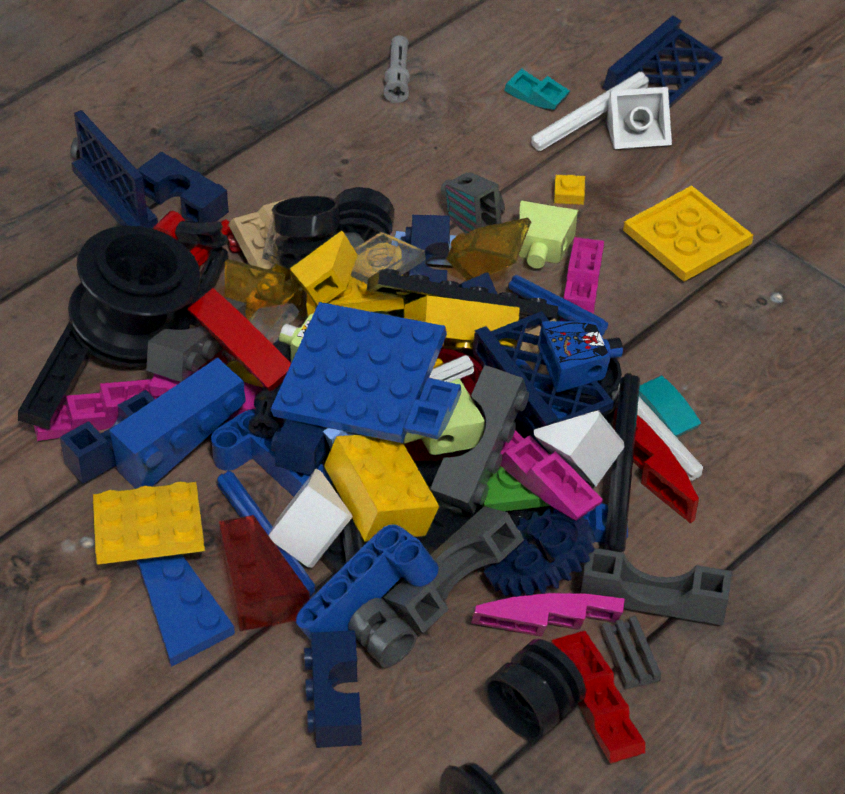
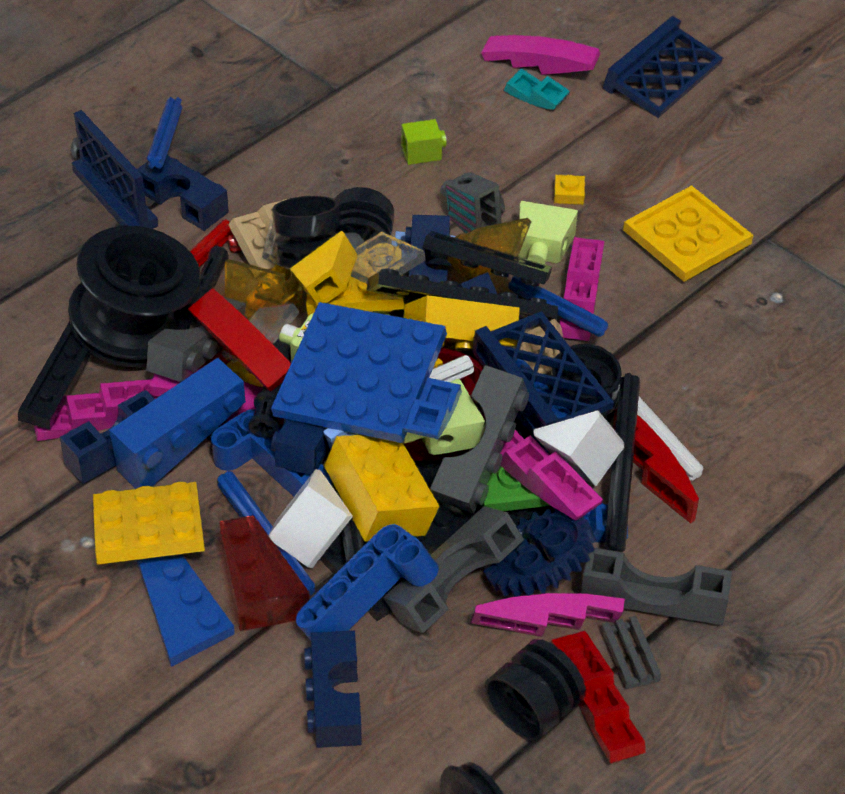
(164, 133): none -> blue axle
(192, 232): black piece -> none
(382, 633): dark grey wheel -> none
(399, 50): light grey pin -> none
(422, 141): none -> lime brick
(499, 262): none -> black plate
(548, 53): none -> dark pink slope
(576, 352): blue torso -> none
(583, 114): white axle -> none
(639, 118): white slope -> none
(669, 406): teal slope -> none

